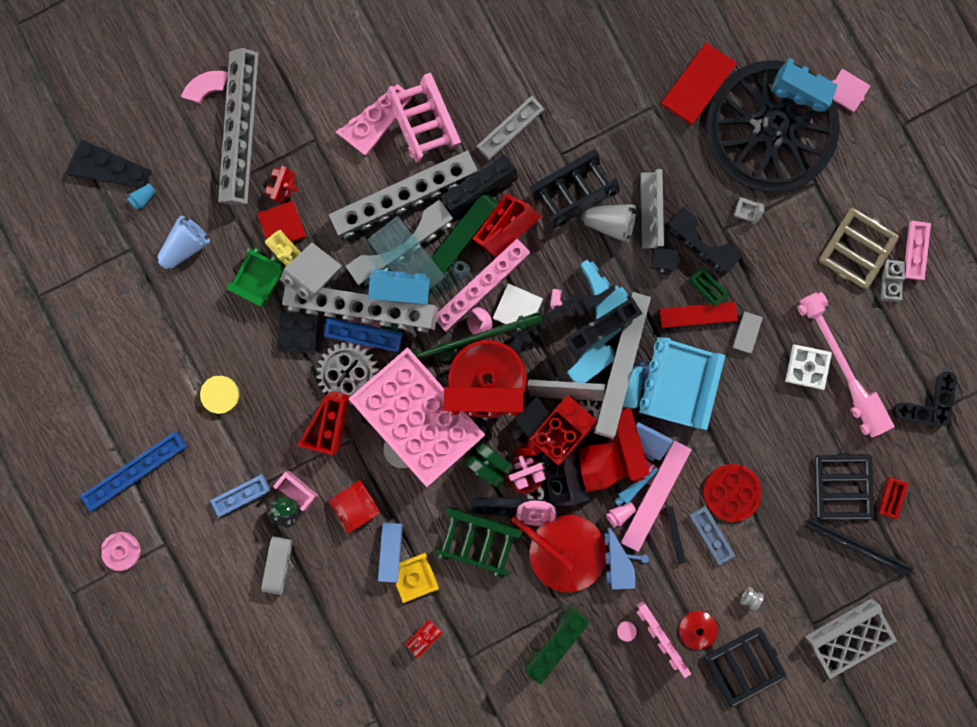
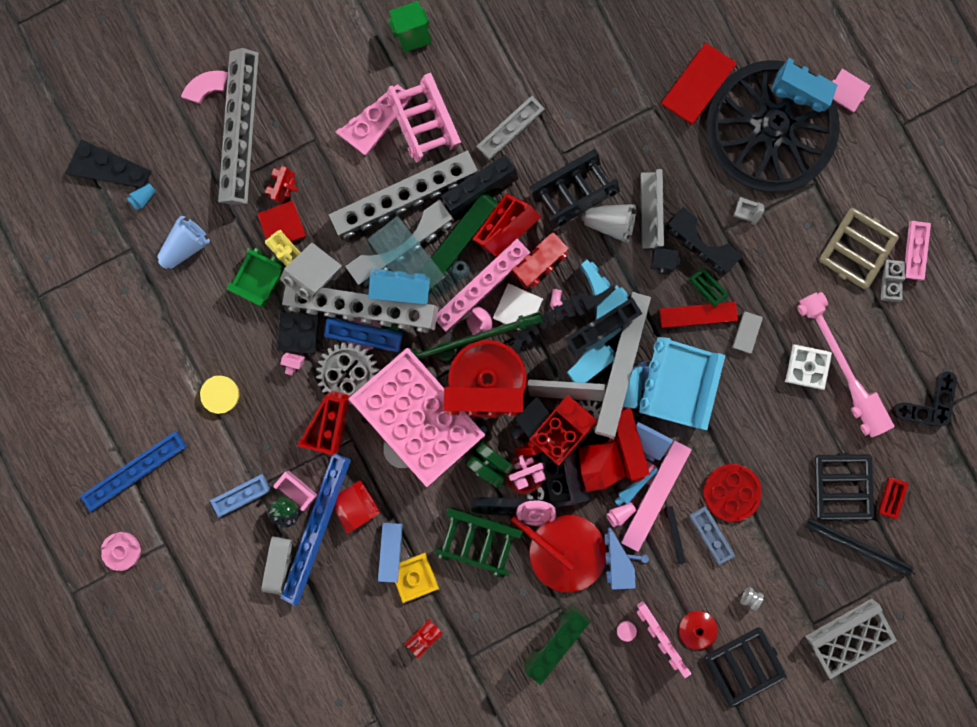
(292, 362): none -> bright pink tile
(315, 529): none -> blue tile
(410, 26): none -> green plate
(540, 261): none -> wedge

